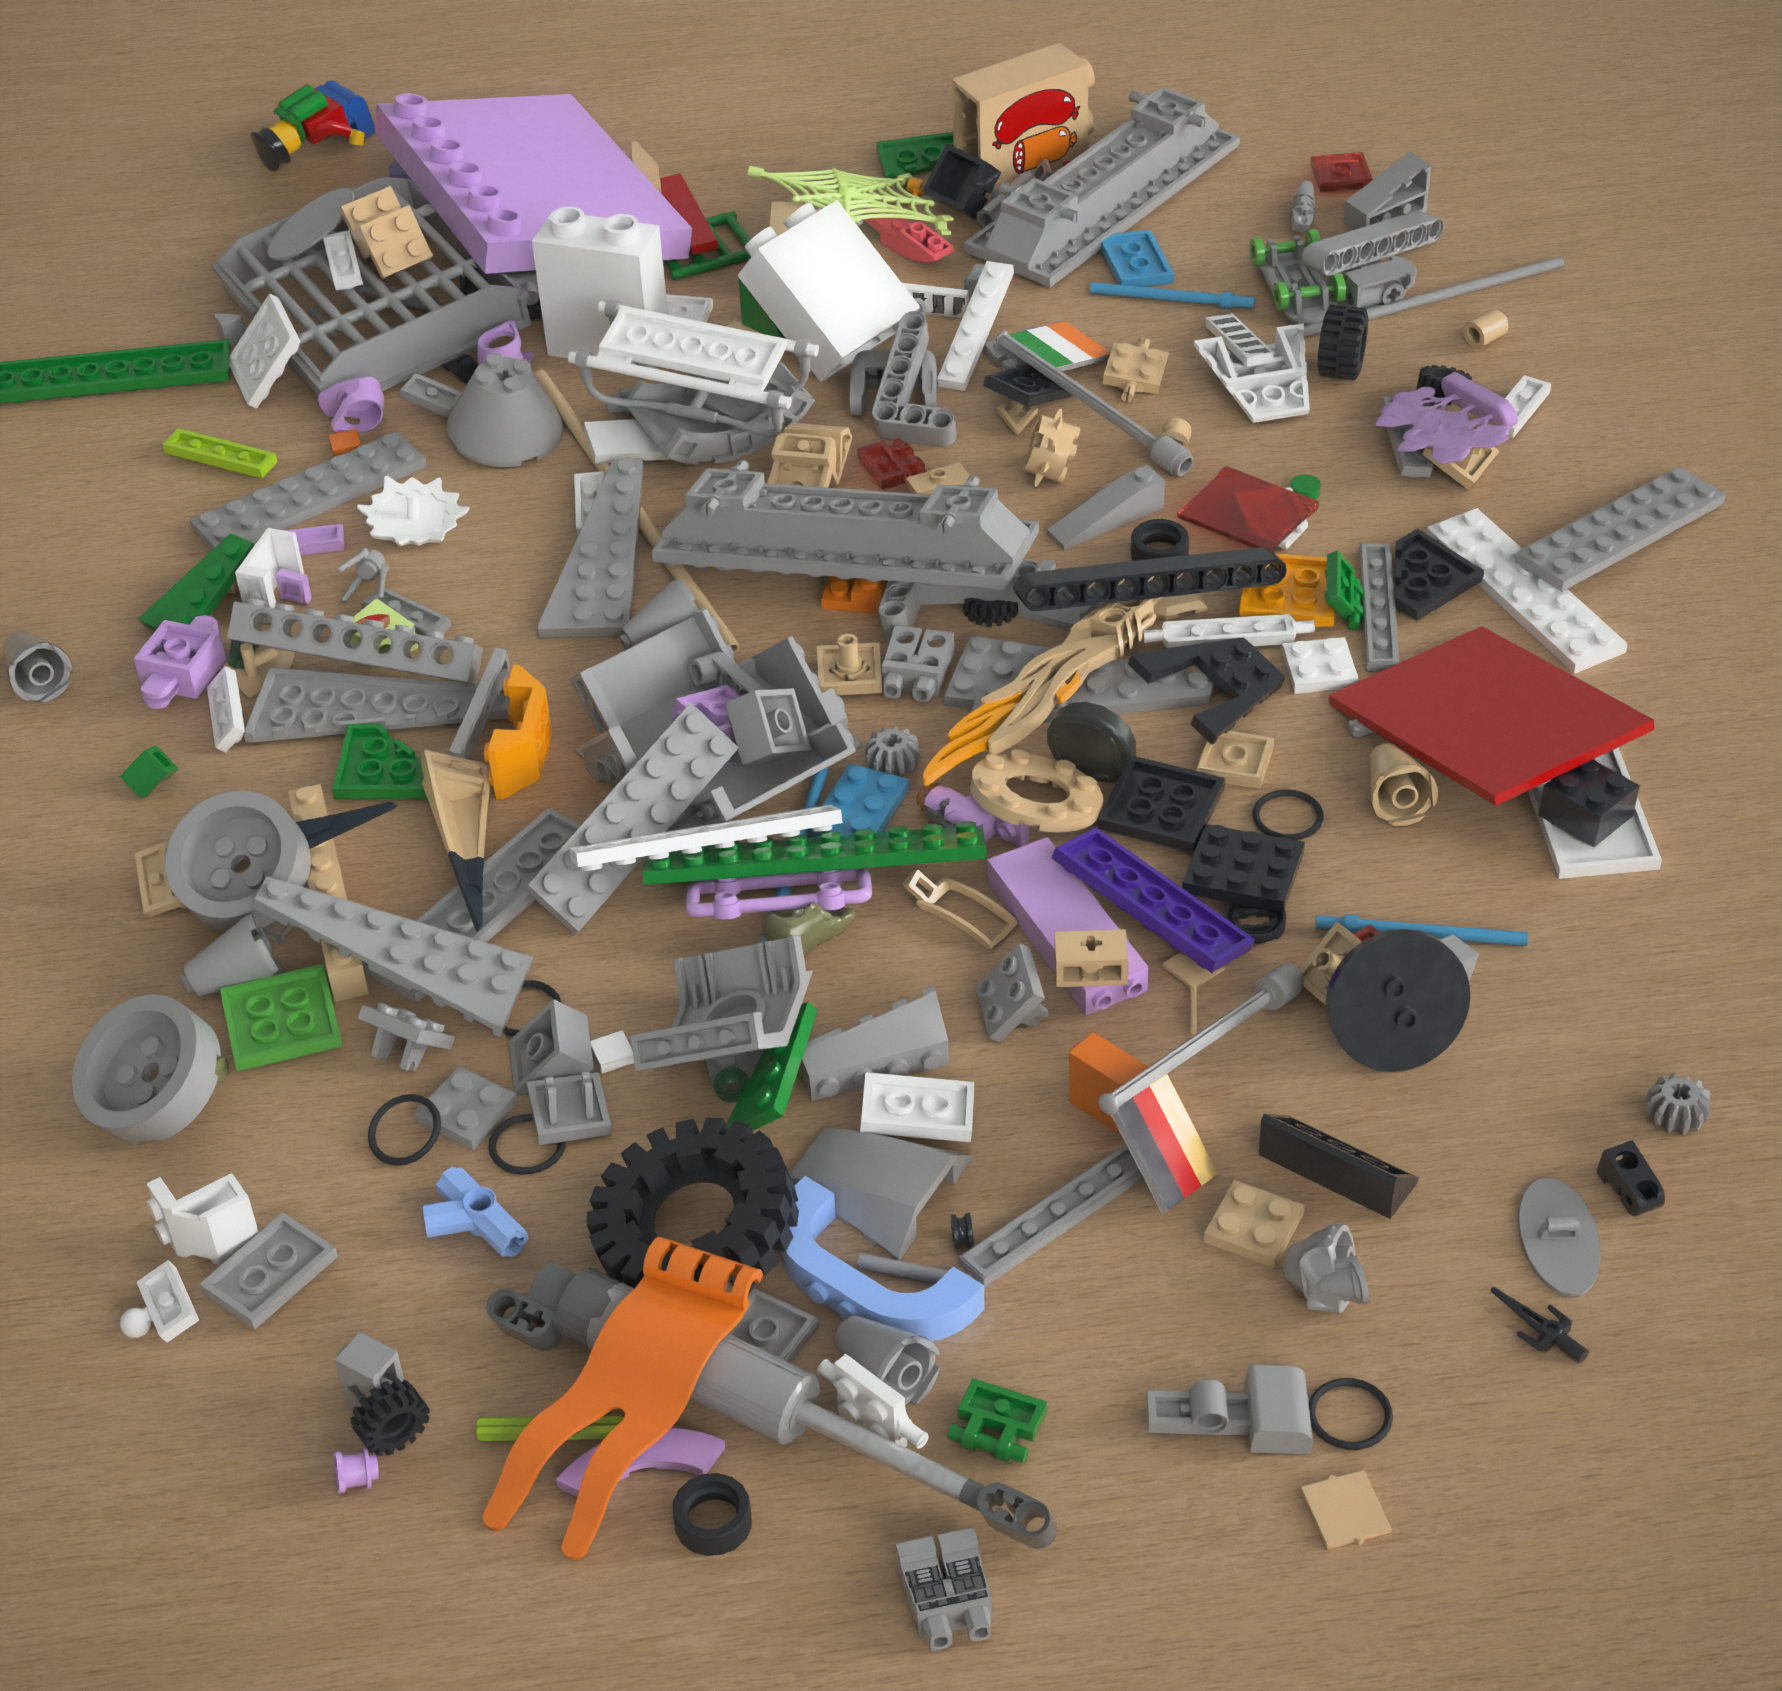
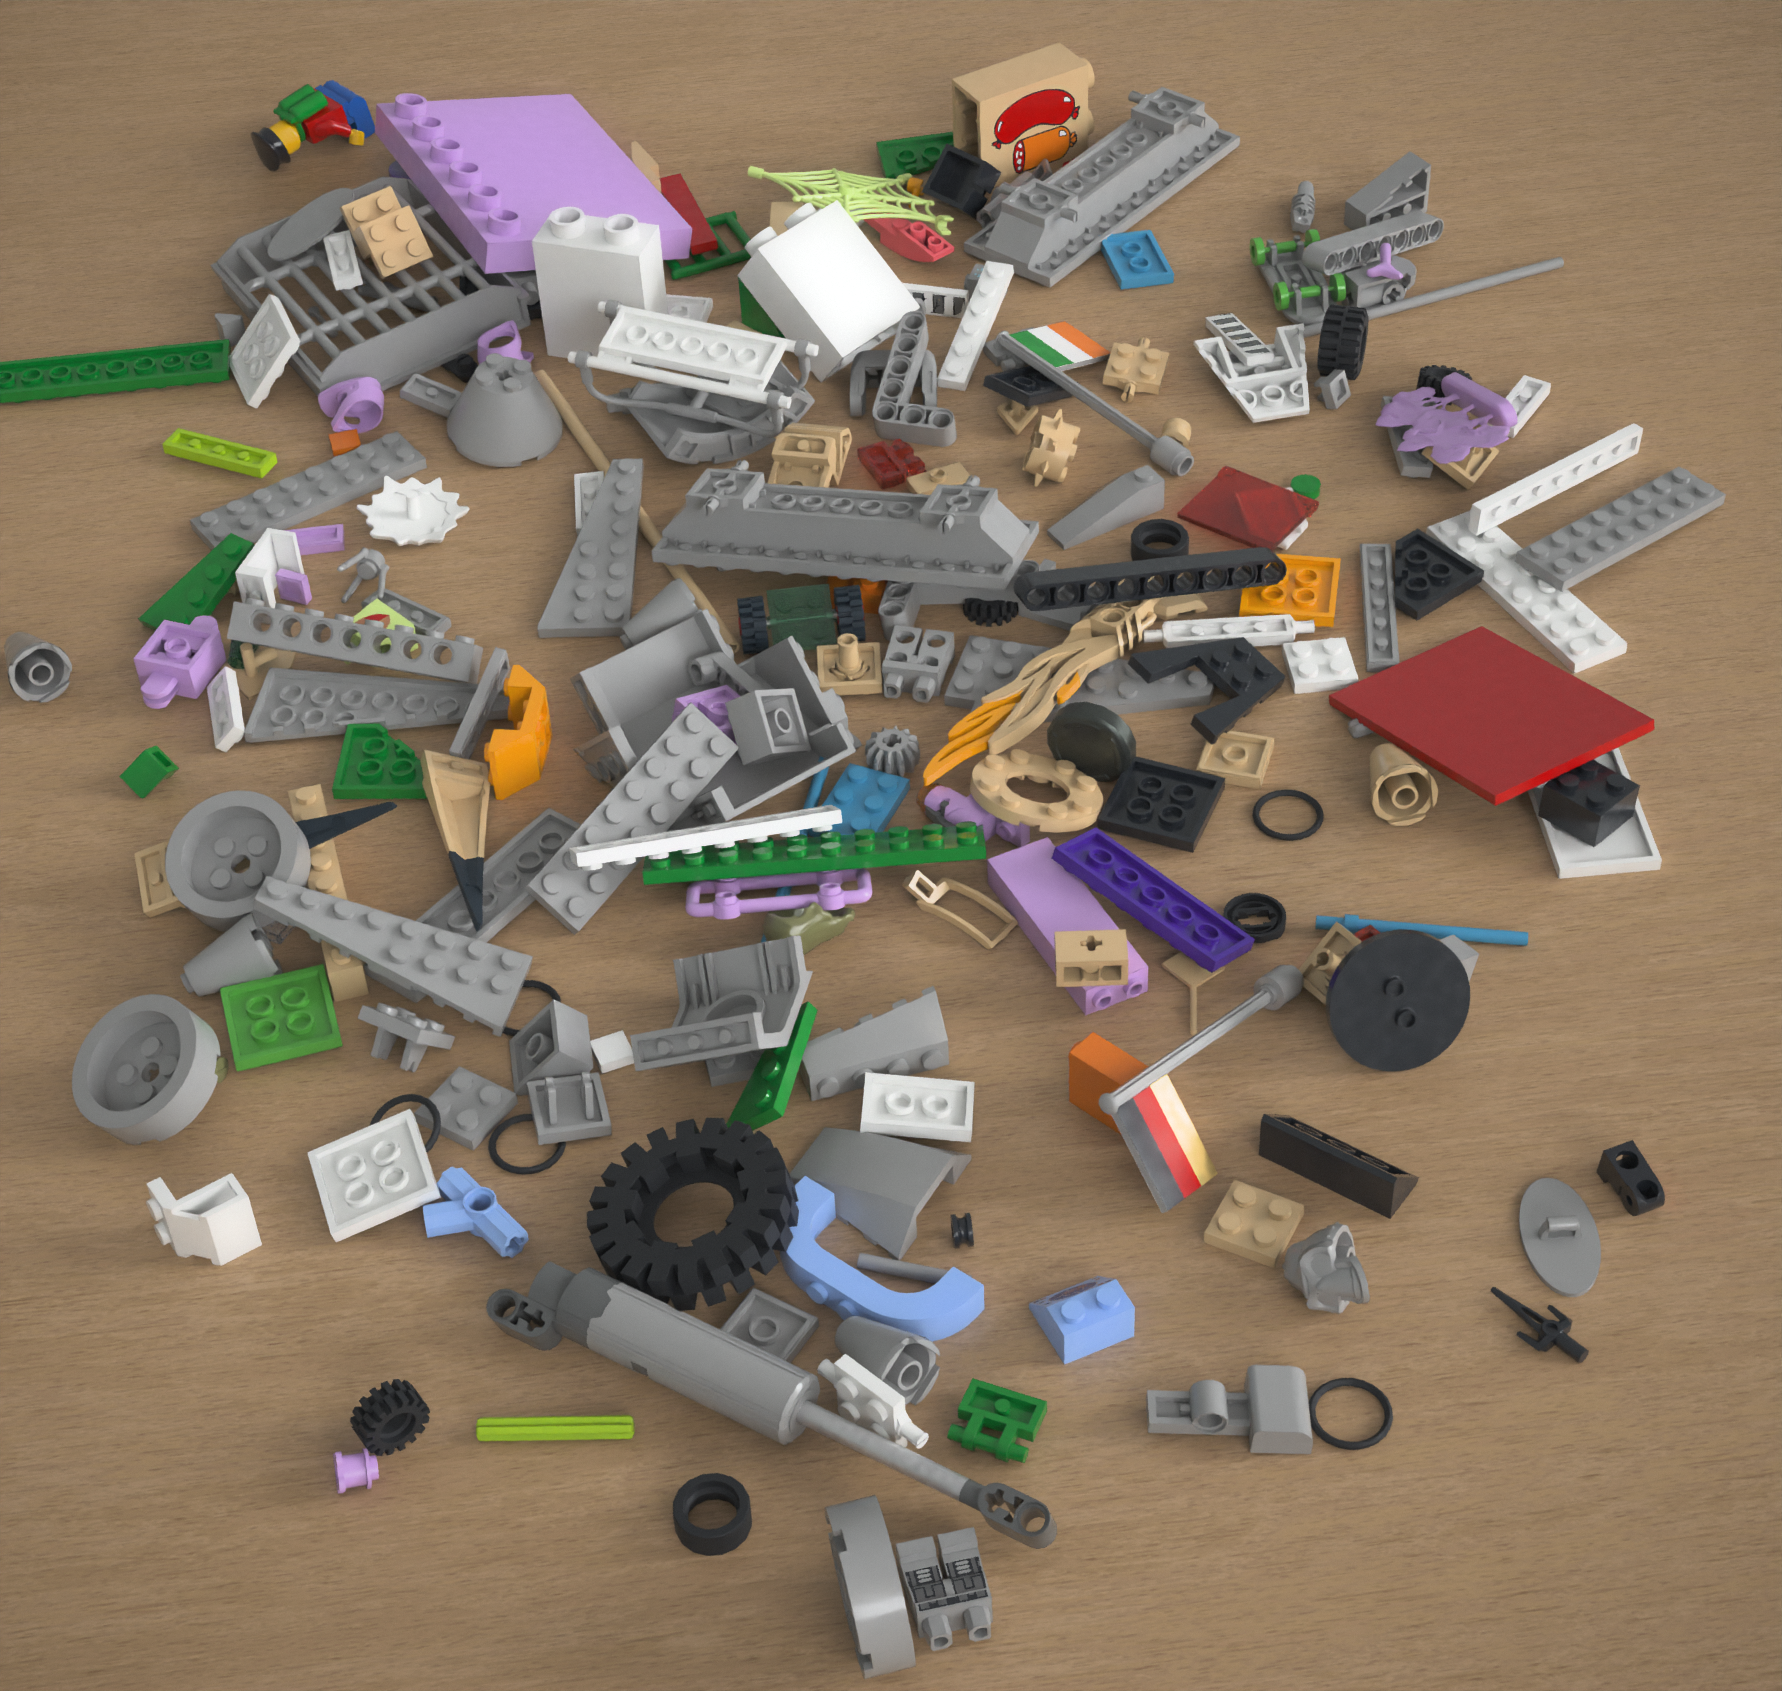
(165, 1305): white plate -> none
(268, 1270): light grey plate -> none
(366, 1365): light grey brick -> none
(373, 1175): none -> white plate
(620, 440): white tile -> none
(639, 1364): orange flag -> none
(676, 1450): lavender tile -> none
(728, 1075): clear green plate -> none
(803, 614): none -> plate
(870, 1587): none -> light grey brick
(1011, 994): light grey plate -> none
(1051, 1217): light grey tile -> none
(1085, 1317): none -> light blue slope
(1226, 300): dark azure bar -> none
(1244, 867): black plate -> none
(1334, 389): none -> light grey tile
(1340, 171): clear red plate -> none
(1344, 590): green plate -> none
(1345, 1509): tan piece -> none
(1385, 268): none -> lavender piece
(1486, 328): tan brick -> none
(1554, 479): none -> white plate
(1678, 1104): light grey gear -> none

